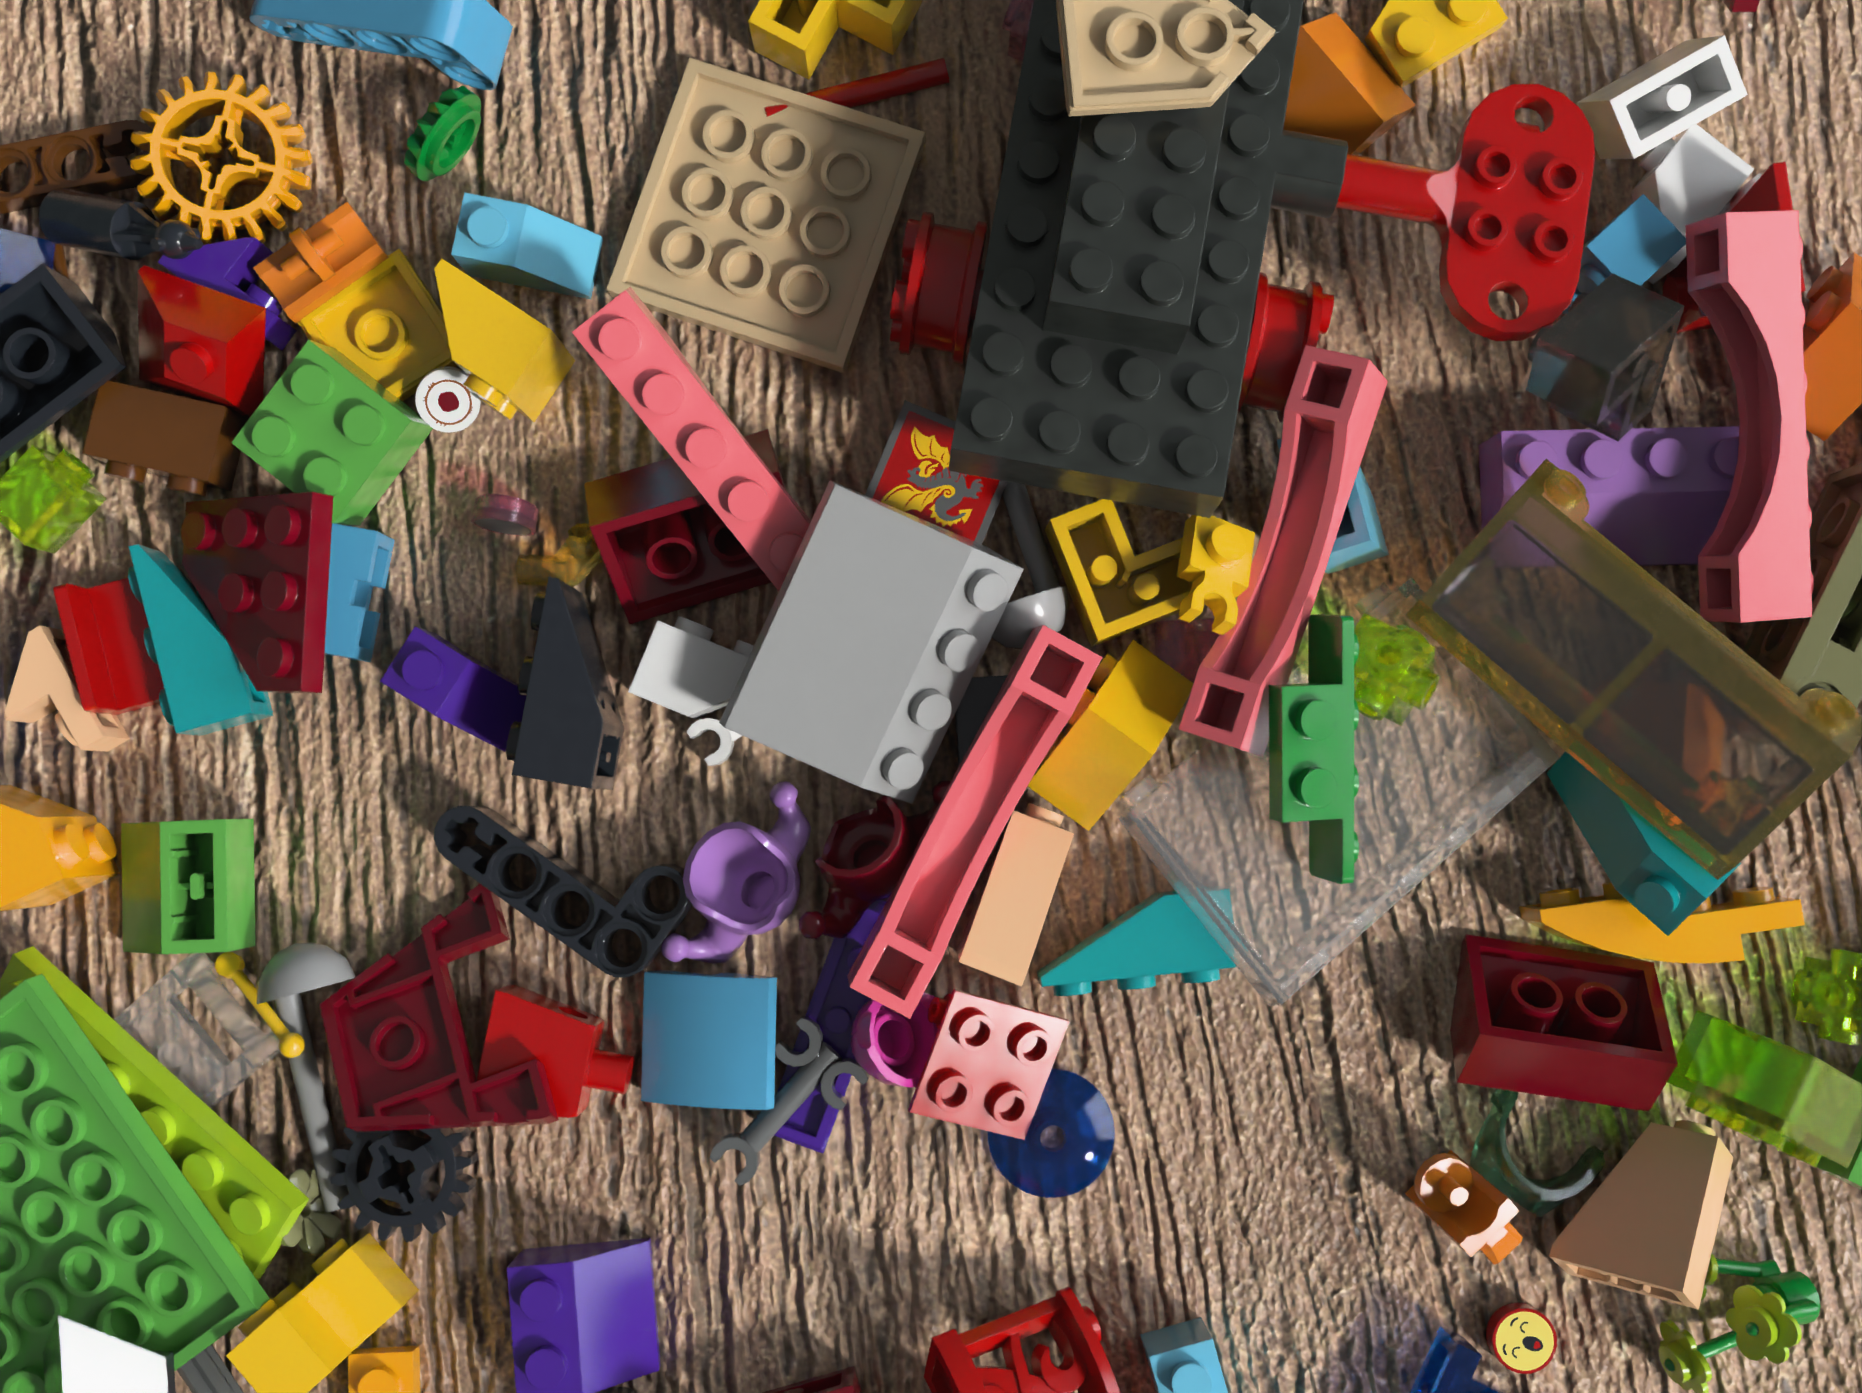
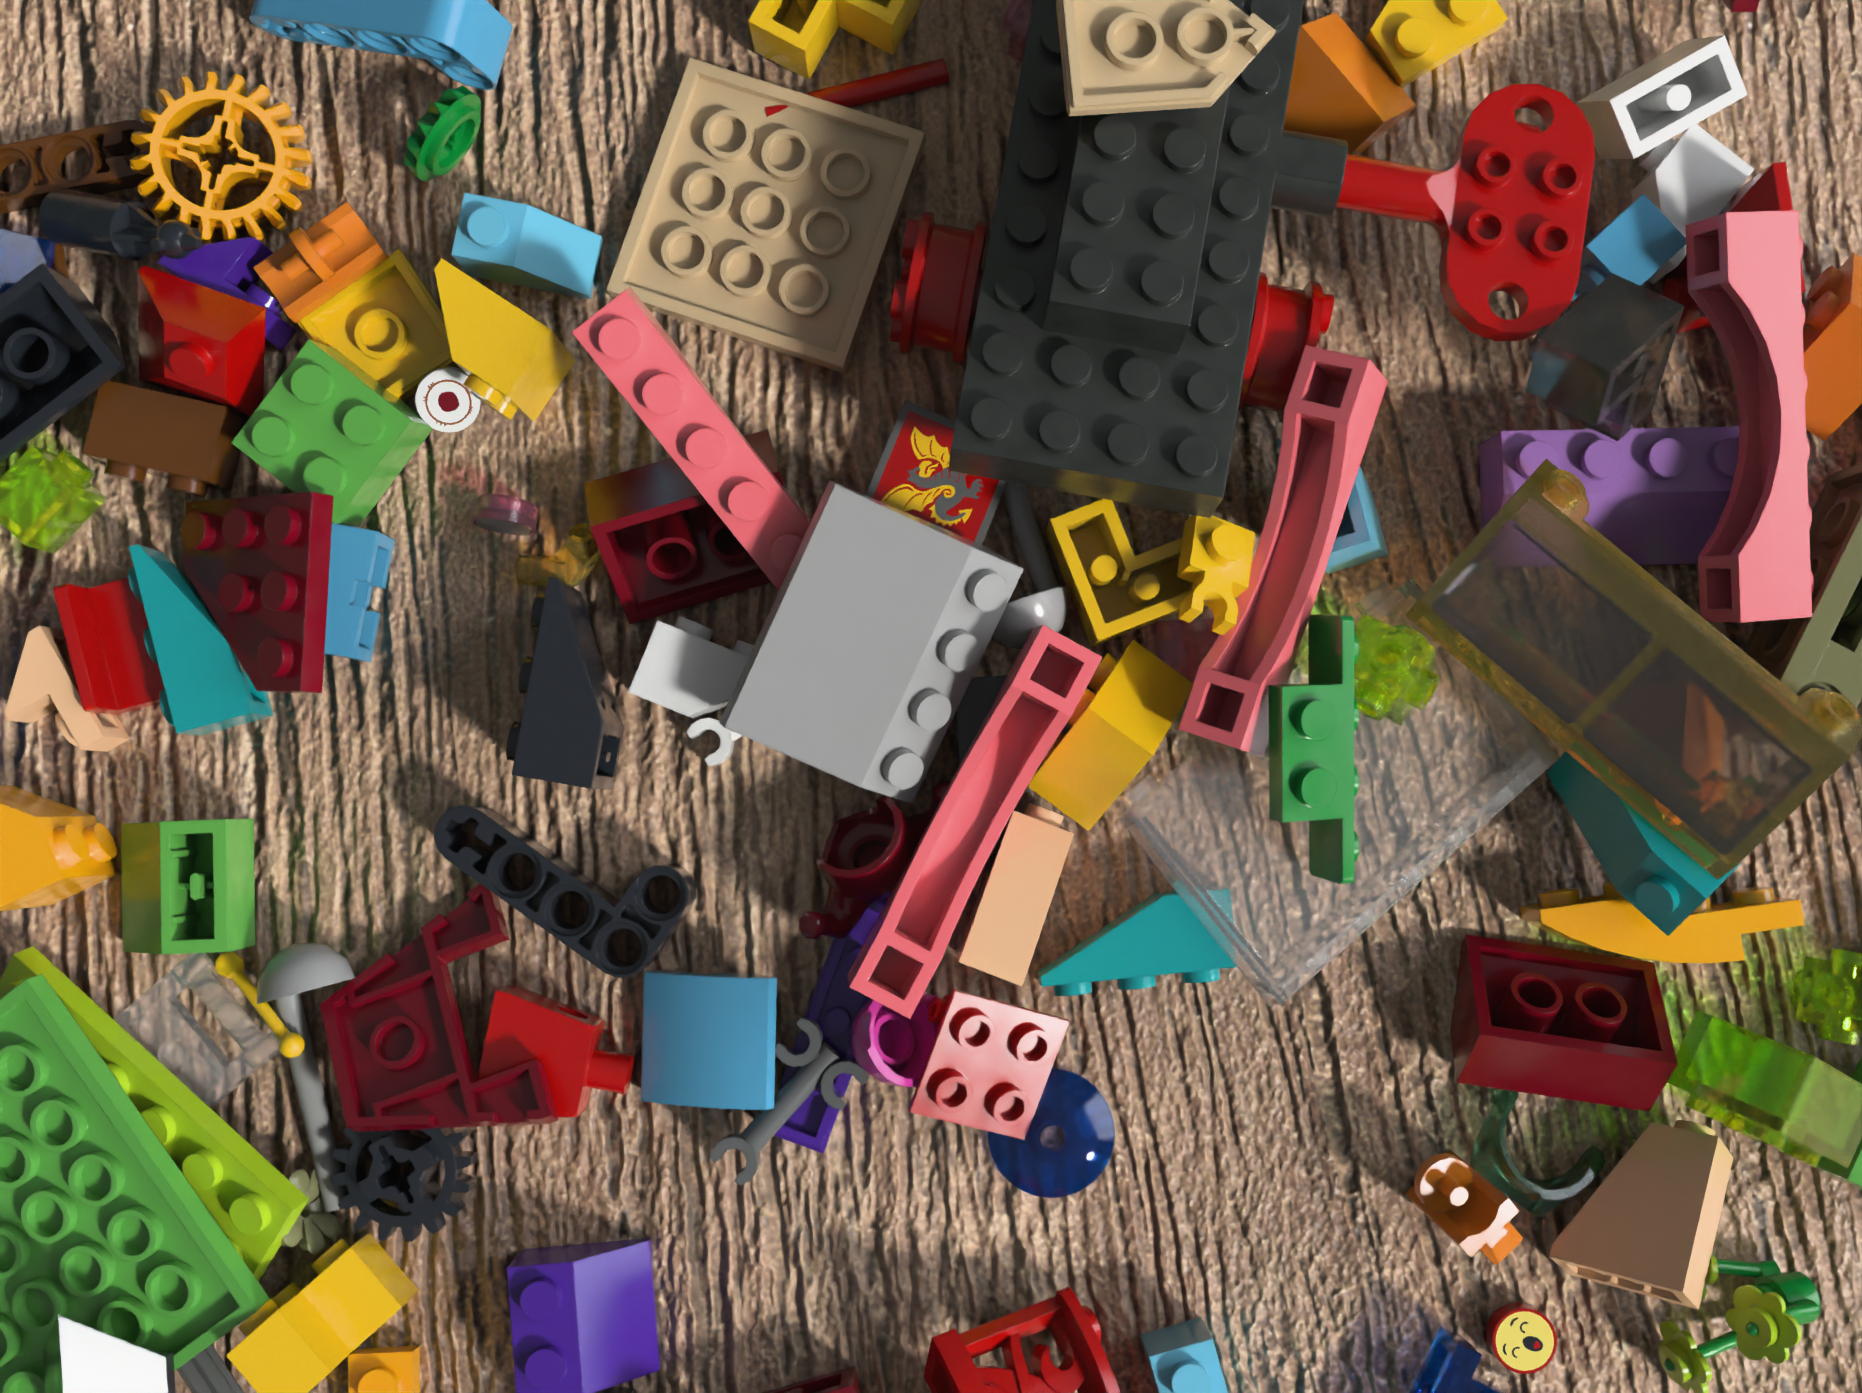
(455, 687): dark purple slope -> none
(742, 881): medium lavender piece -> none

